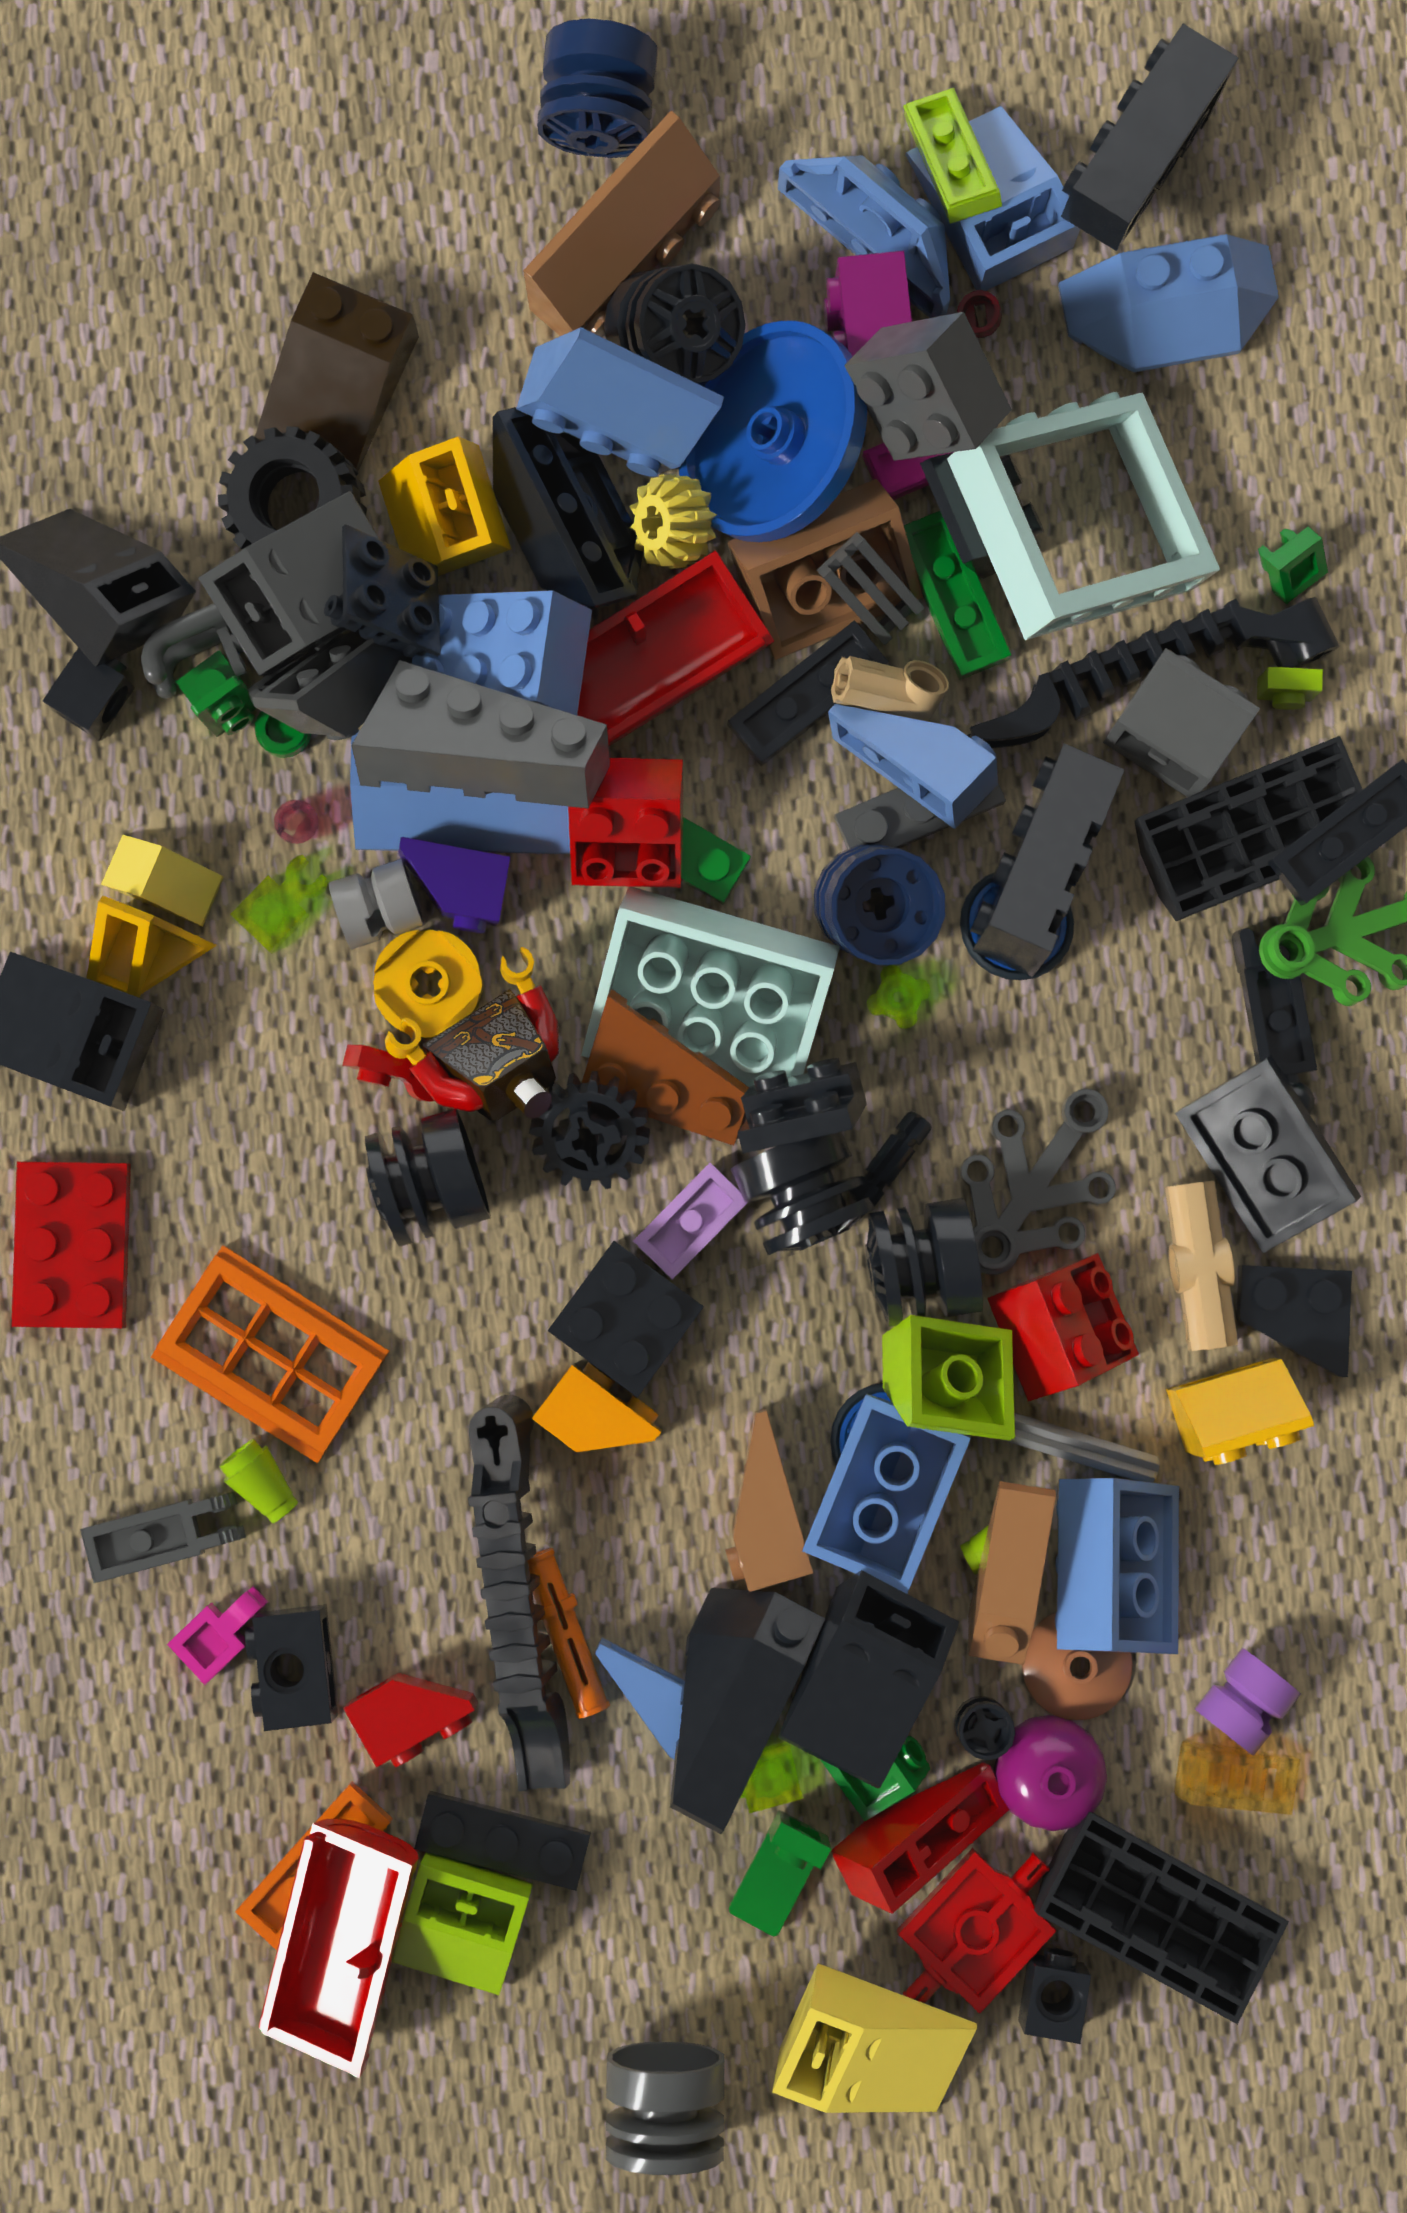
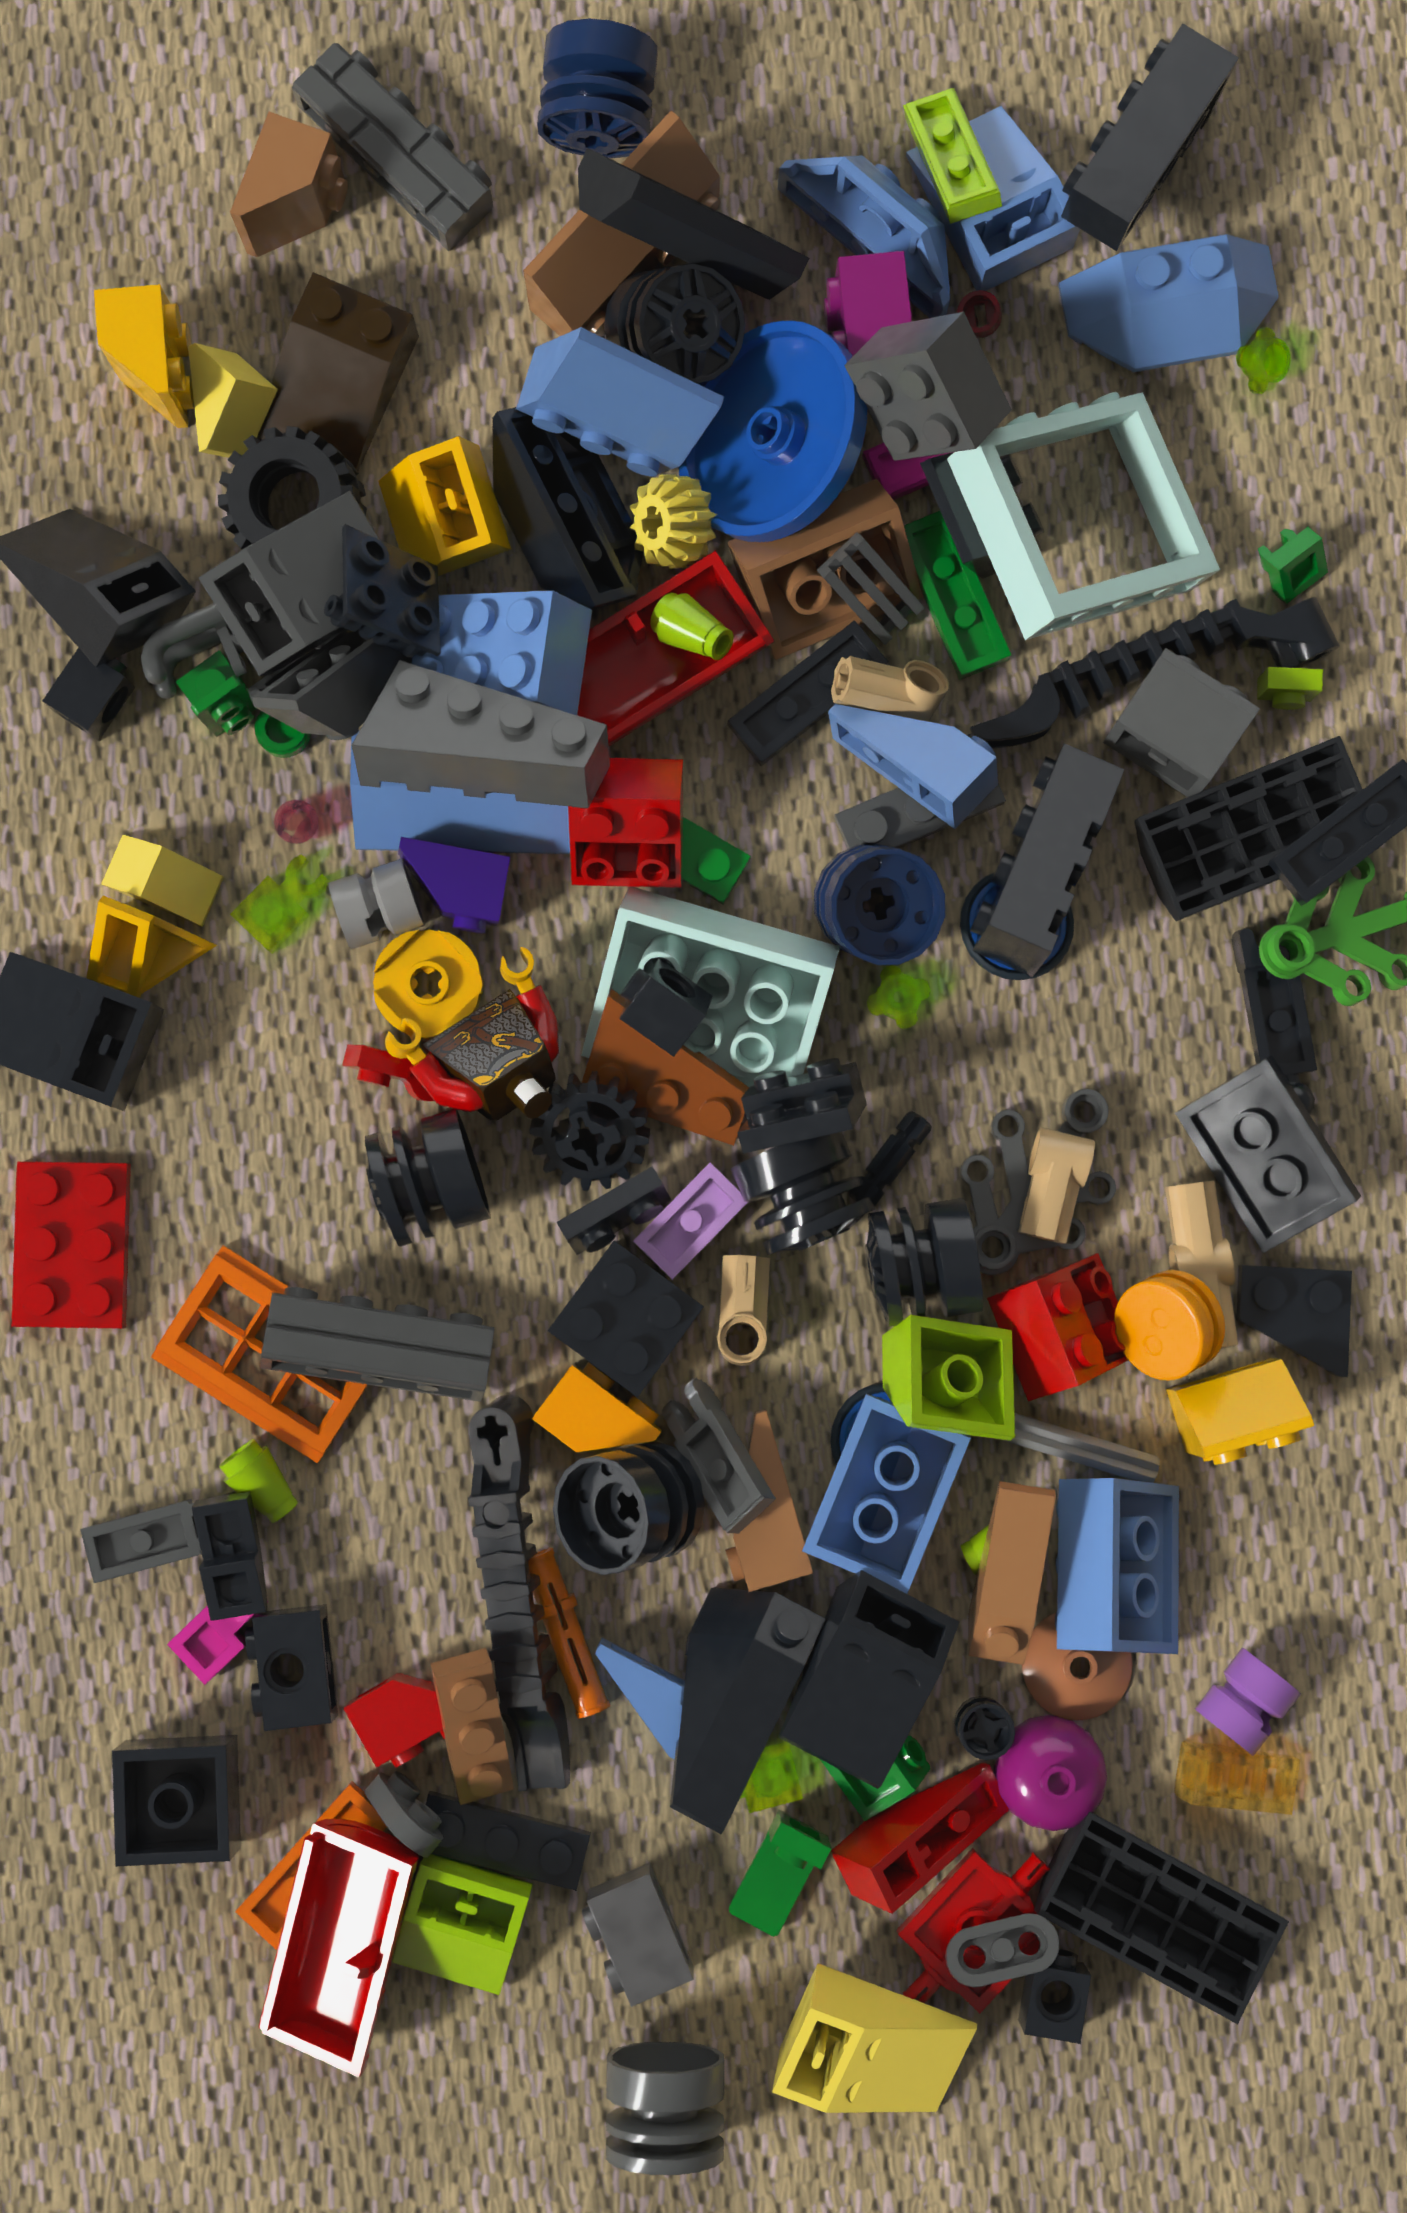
(147, 347): none -> yellow slope
(176, 1800): none -> black brick
(228, 399): none -> light yellow slope
(231, 1556): none -> black slope
(287, 185): none -> medium nougat slope
(377, 1345): none -> dark grey brick
(393, 145): none -> dark grey brick
(403, 1814): none -> dark grey plate
(472, 1726): none -> medium nougat plate
(598, 1221): none -> black plate
(628, 1507): none -> black wheel
(638, 1935): none -> flat silver brick
(664, 1005): none -> black brick
(685, 227): none -> black piece
(689, 626): none -> lime cone
(718, 1457): none -> dark grey hinge
(744, 1302): none -> tan piece
(1001, 1950): none -> dark grey plate
(1058, 1170): none -> tan piece
(1169, 1324): none -> light orange head
(1264, 360): none -> clear neon green plate

